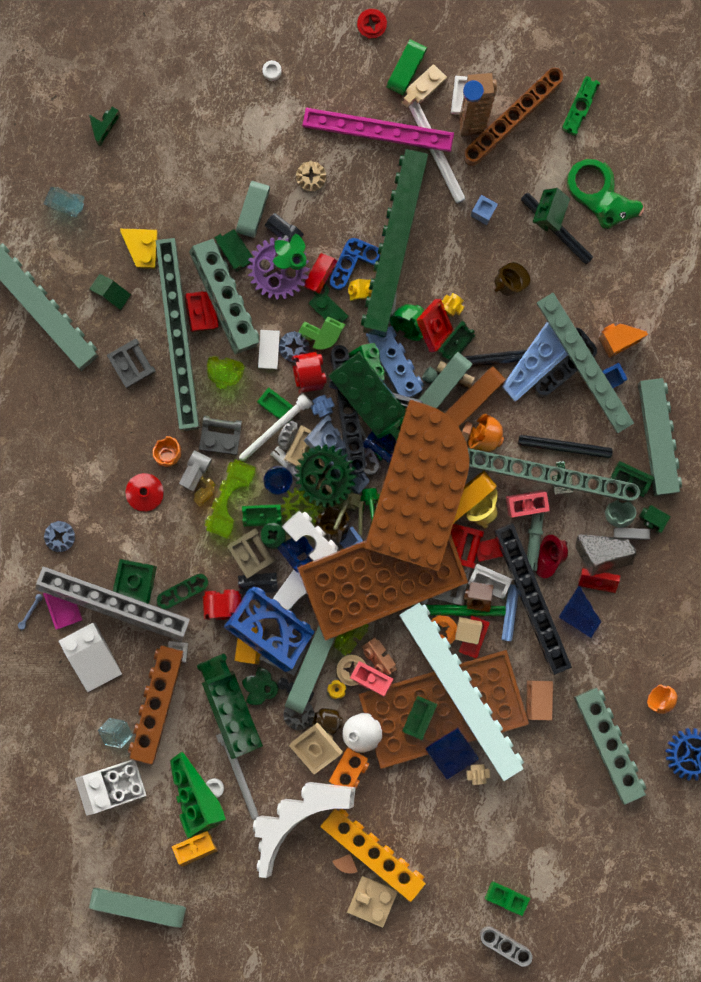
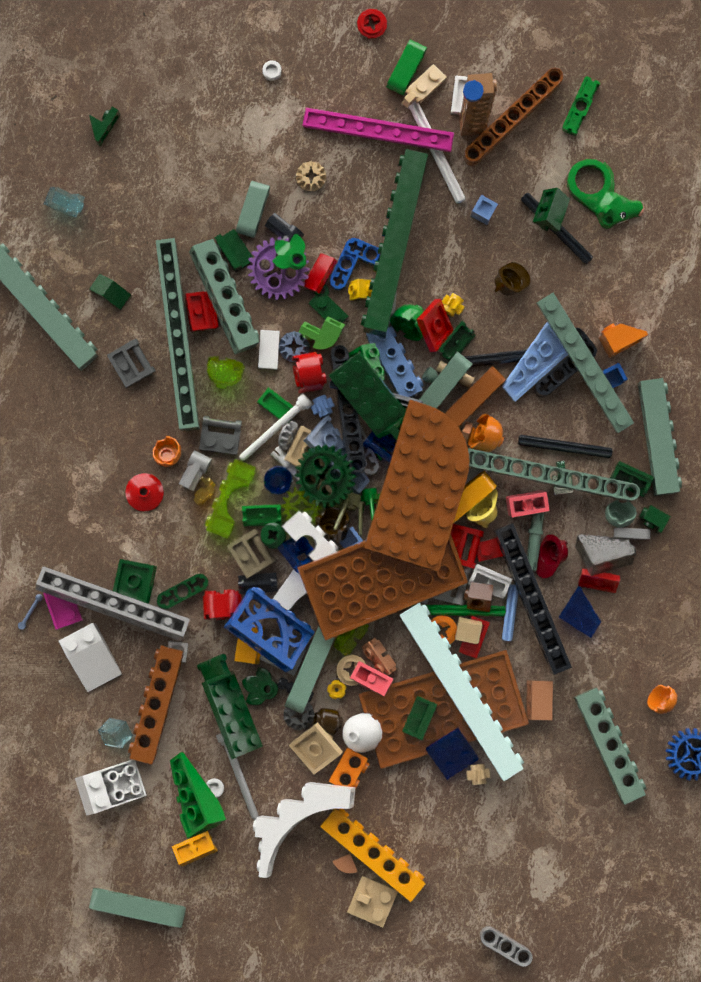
(68, 537): sand blue gear -> none
(141, 246): yellow wing -> none
(507, 898): green slope -> none

